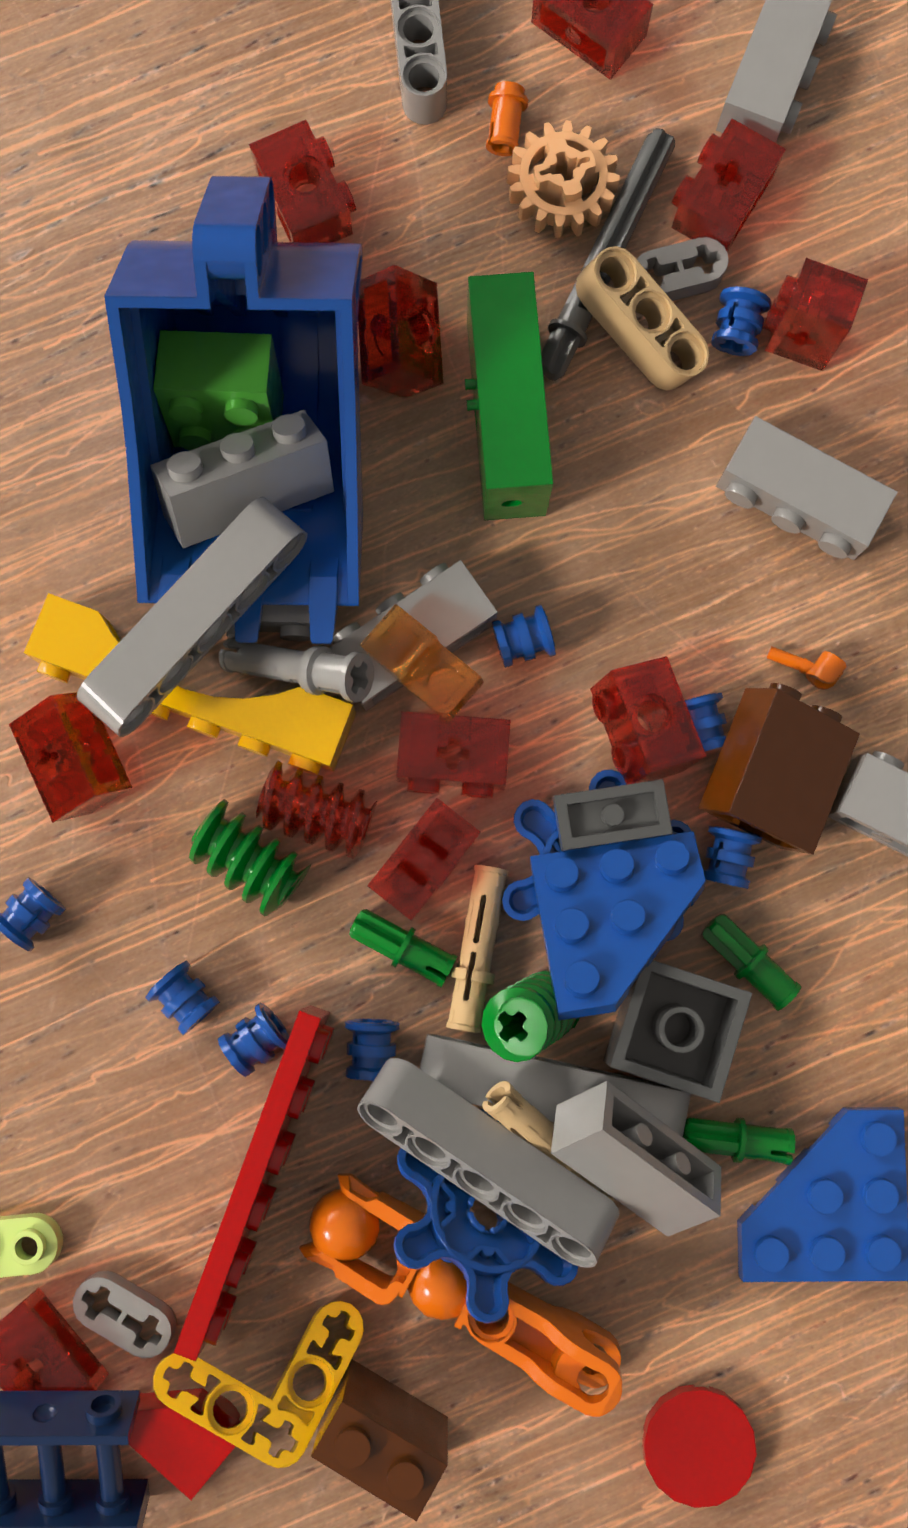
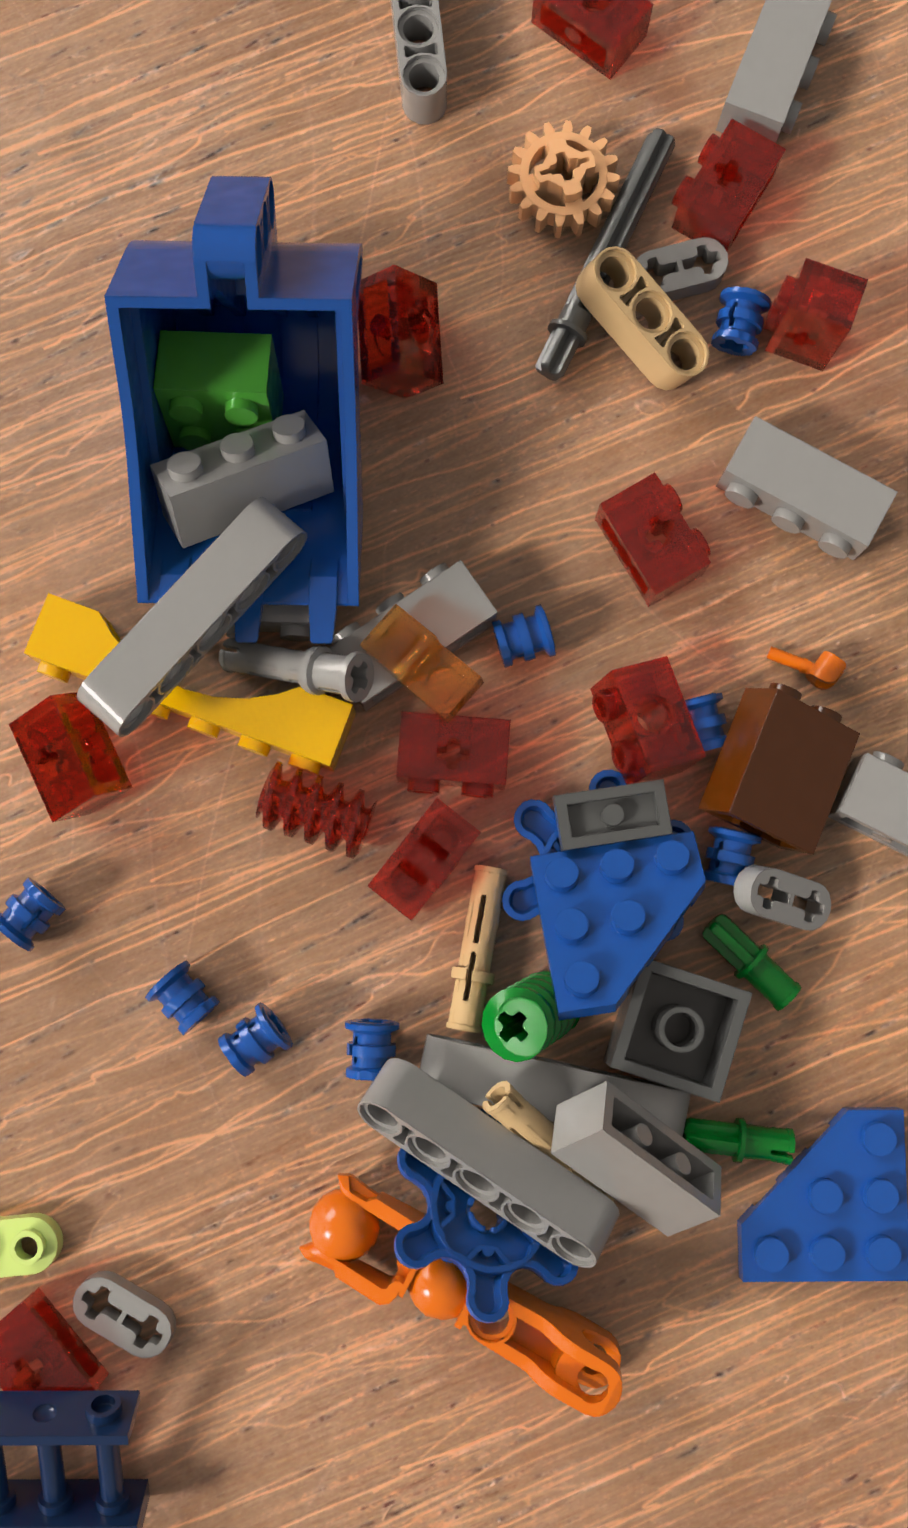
(178, 1446): red slope -> none
(245, 860): green piece -> none
(251, 1193): red plate -> none
(283, 1403): yellow beam -> none
(296, 159): clear red brick -> none
(383, 1440): reddish brown brick -> none
(402, 946): green axle -> none
(507, 108): orange pin -> none
(508, 396): green brick -> none
(653, 567): none -> clear red brick
(698, 1446): red tile -> none
(785, 888): none -> light grey beam

